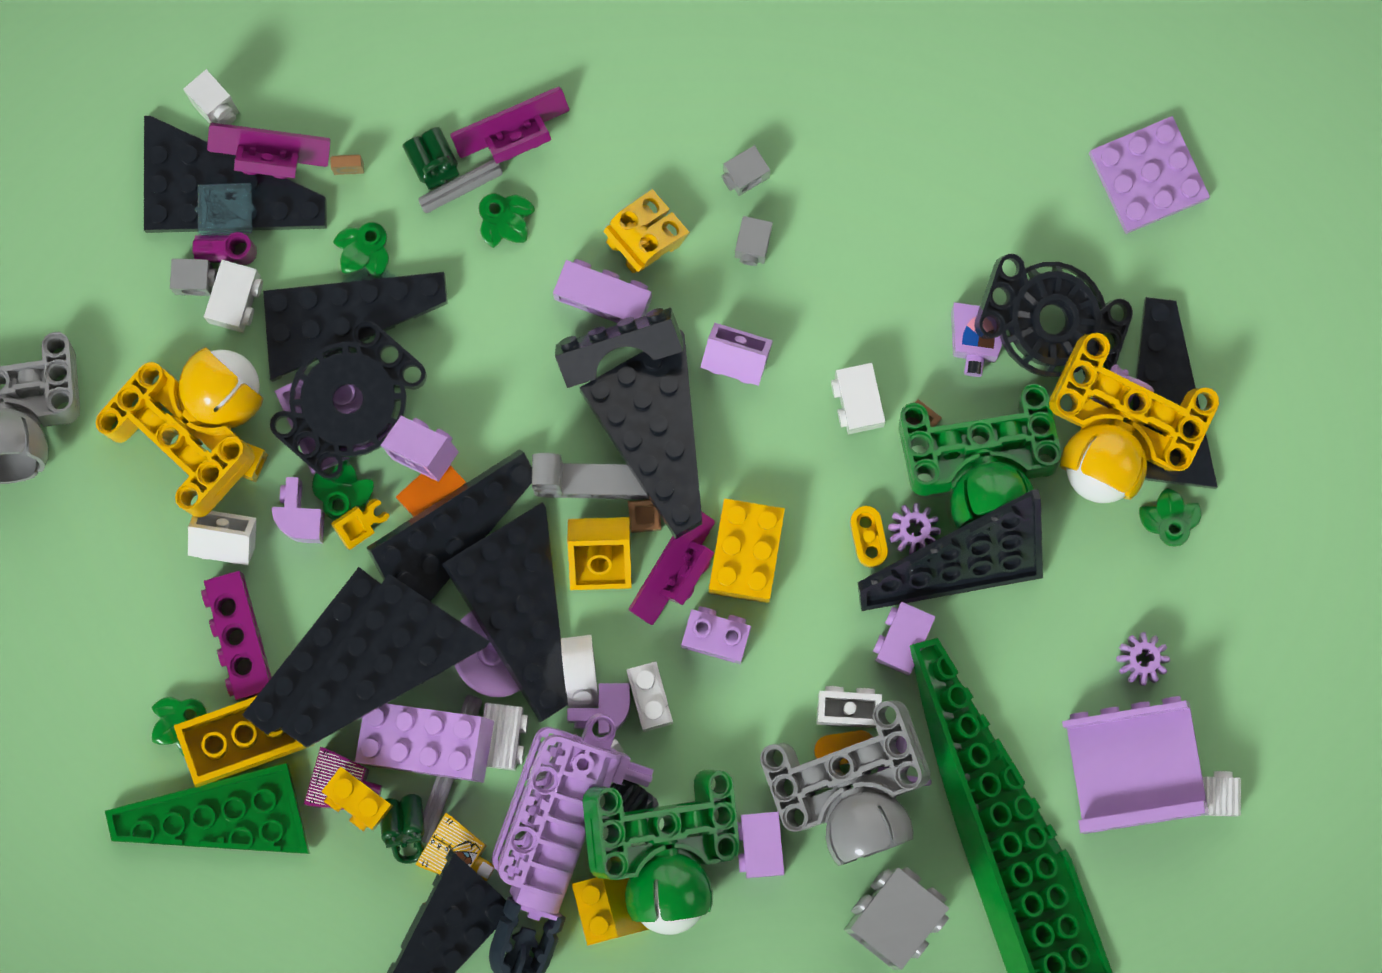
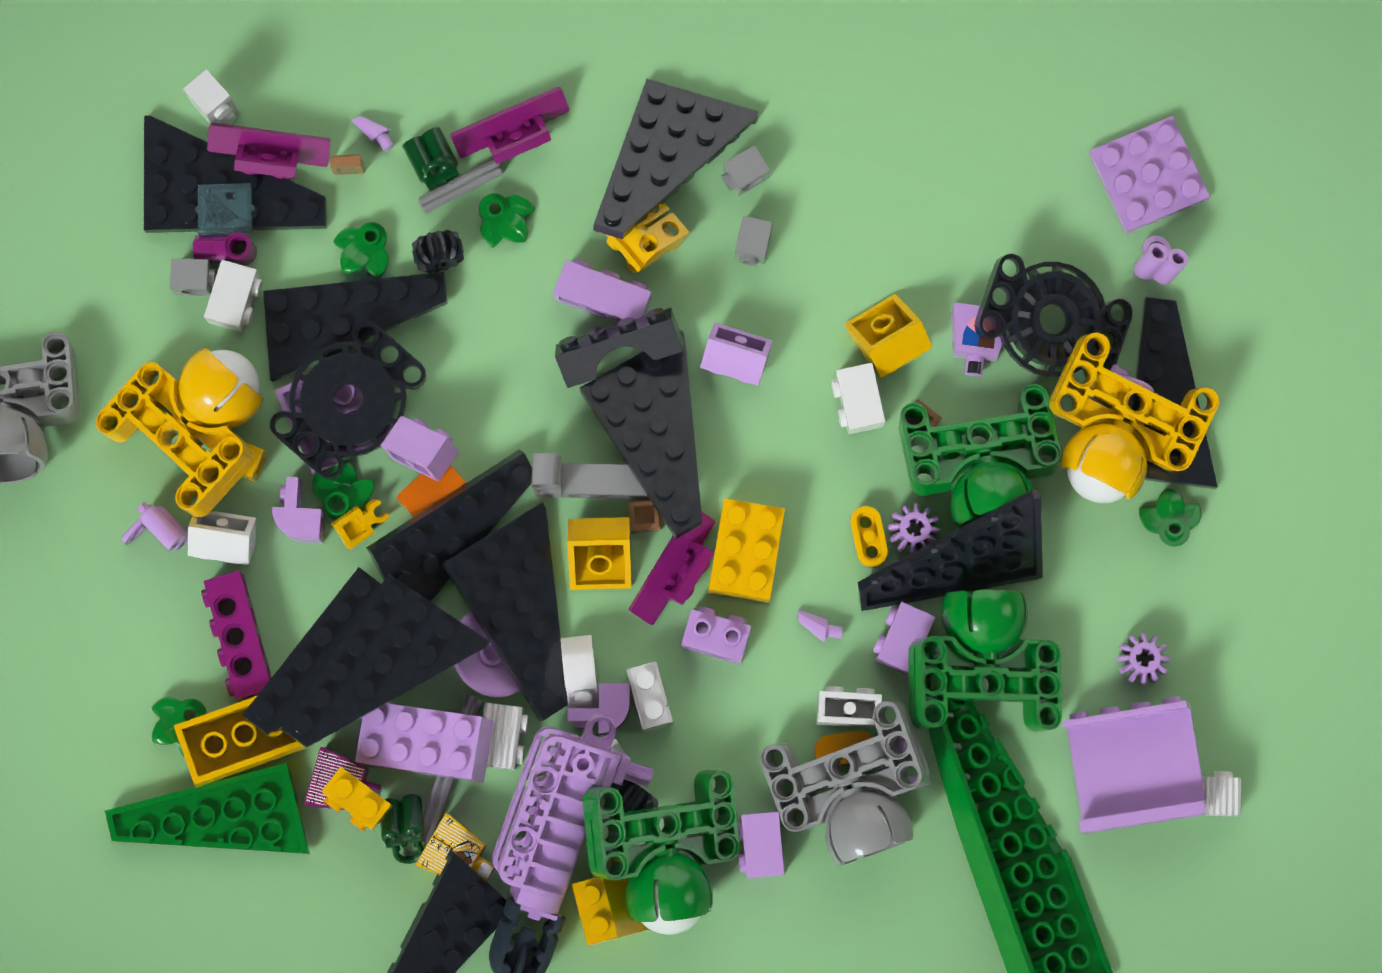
(160, 524): none -> lavender piece
(375, 132): none -> lavender bar
(438, 251): none -> black gear
(664, 148): none -> black wing
(819, 626): none -> lavender bar
(889, 335): none -> yellow slope
(897, 917): light grey brick -> none
(986, 640): none -> green beam
(1159, 261): none -> lavender piece

